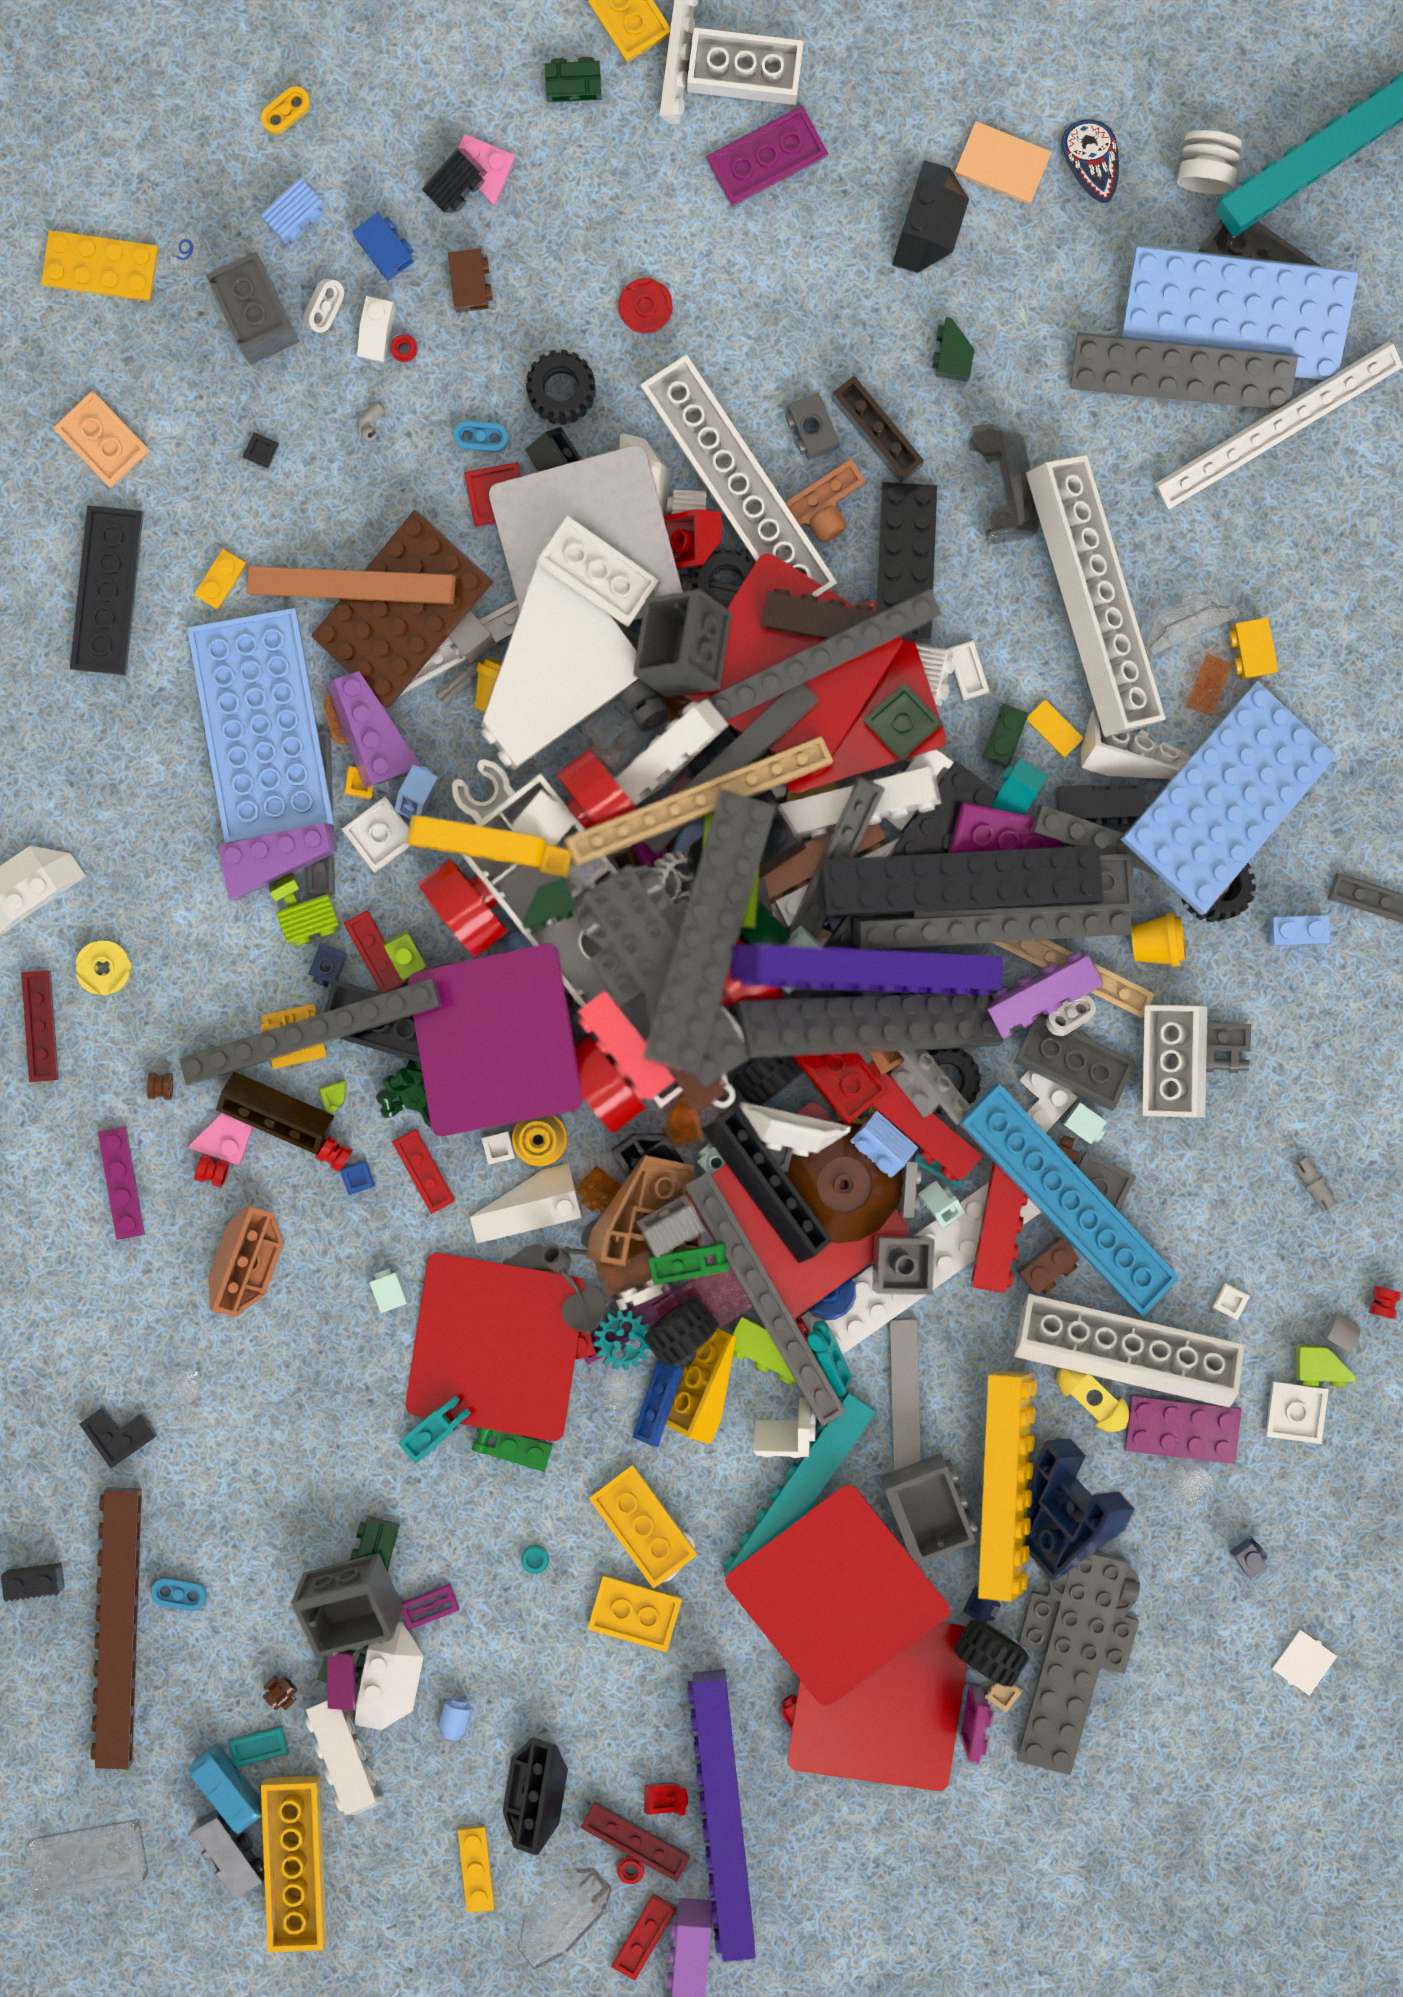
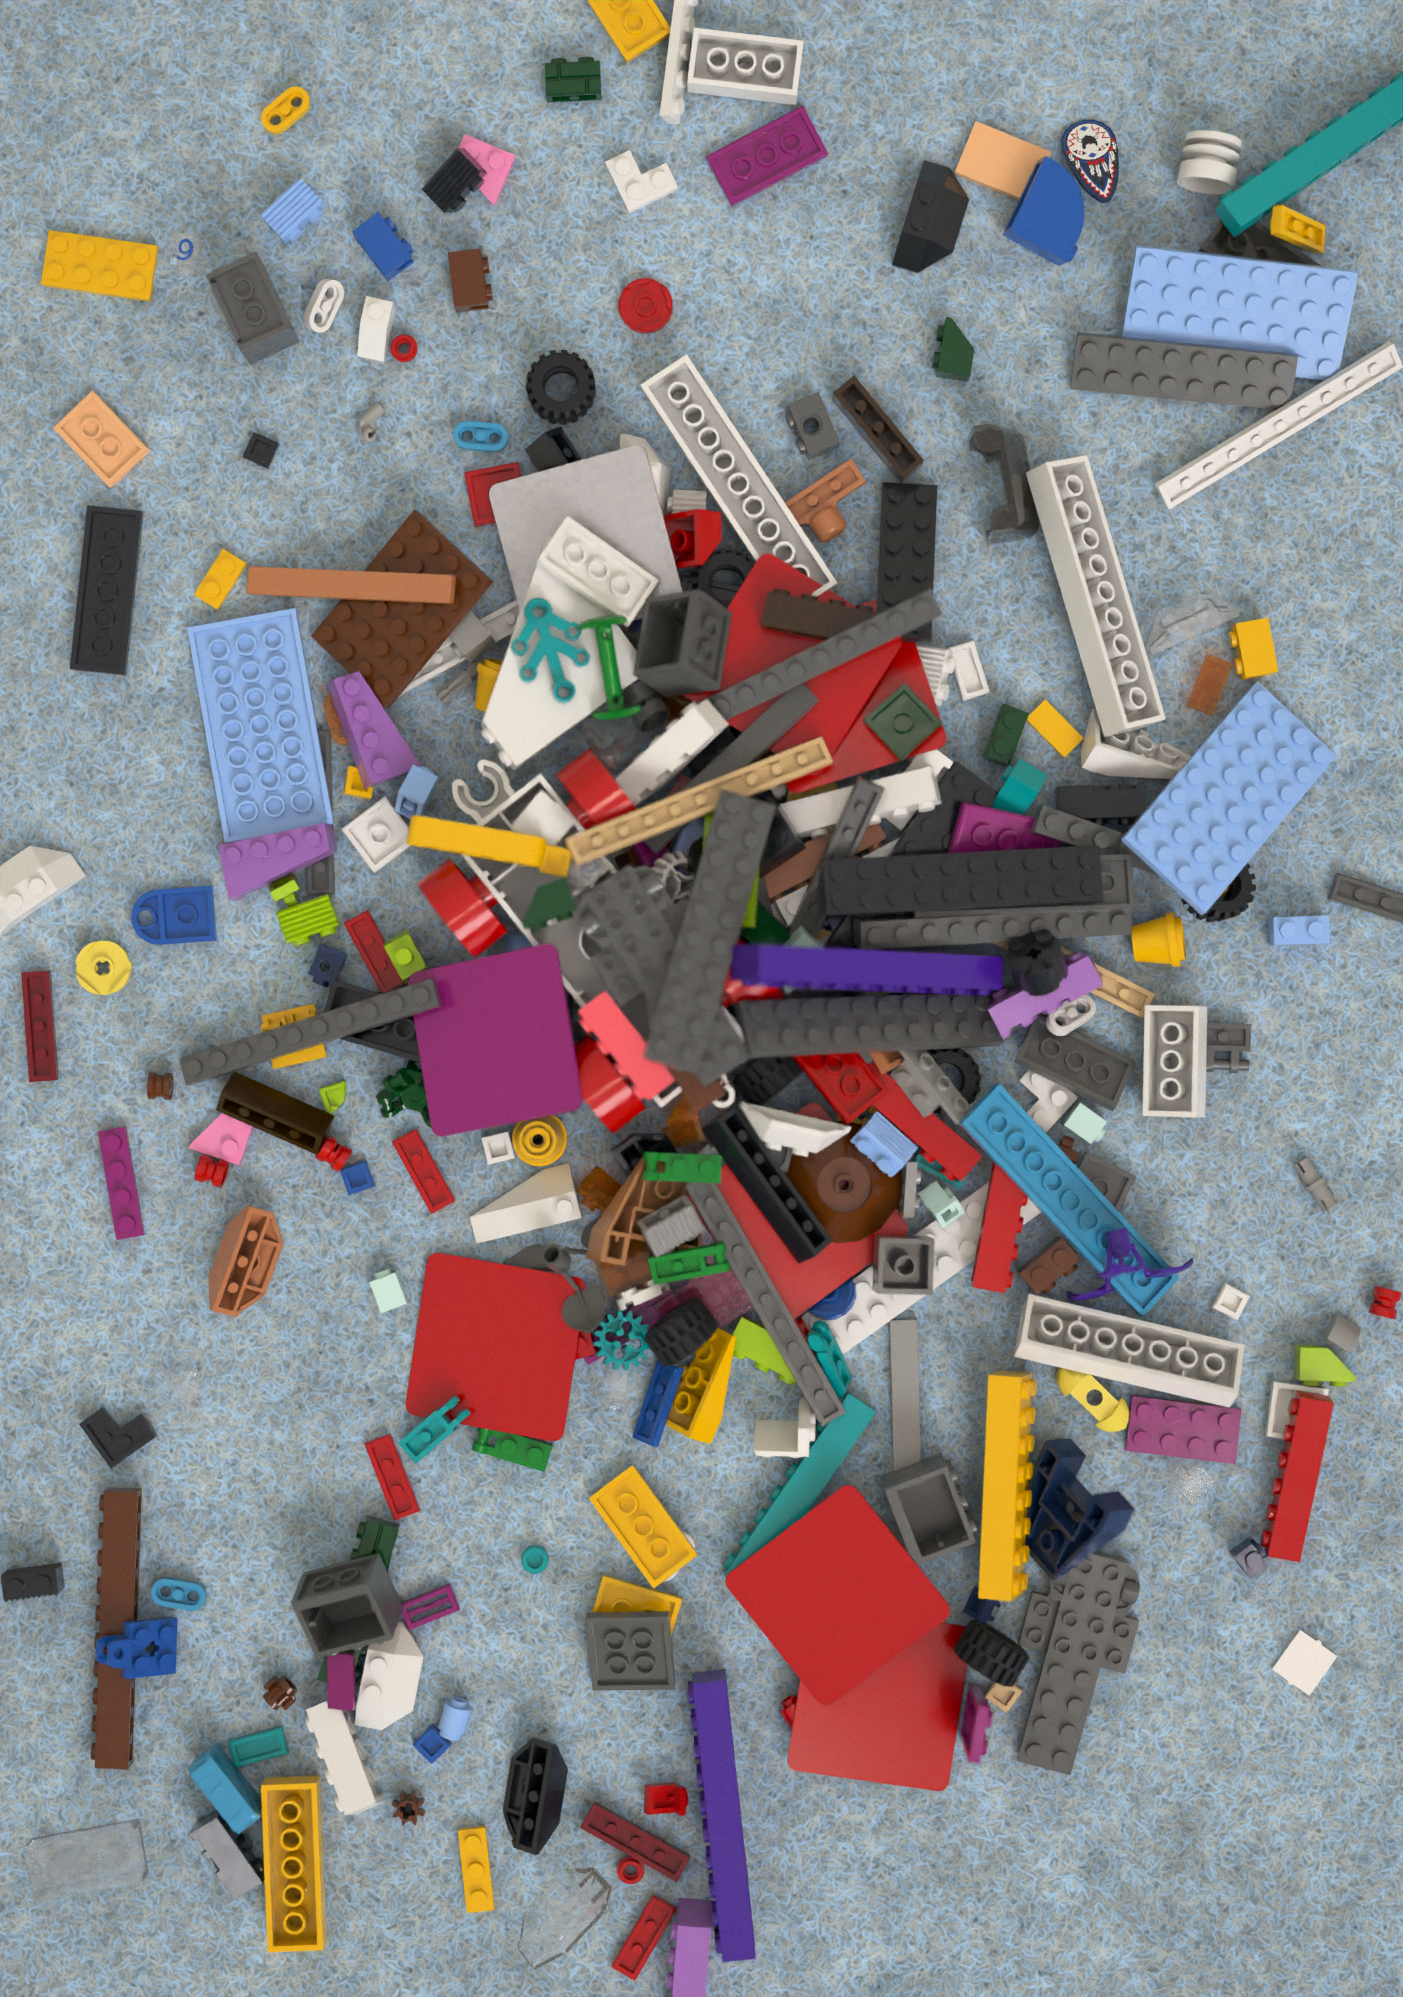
(129, 1651): none -> blue plate
(178, 915): none -> blue tile
(392, 1476): none -> red tile
(416, 1810): none -> reddish brown gear
(431, 1744): none -> blue tile
(548, 646): none -> teal plant
(609, 667): none -> green hose
(630, 1650): none -> dark grey plate
(637, 188): none -> white plate
(683, 1167): none -> green plate
(1036, 963): none -> black brick
(1048, 213): none -> blue brick
(1119, 1248): none -> dark purple plant
(1297, 1475): none -> red brick
(1298, 229): none -> yellow plate

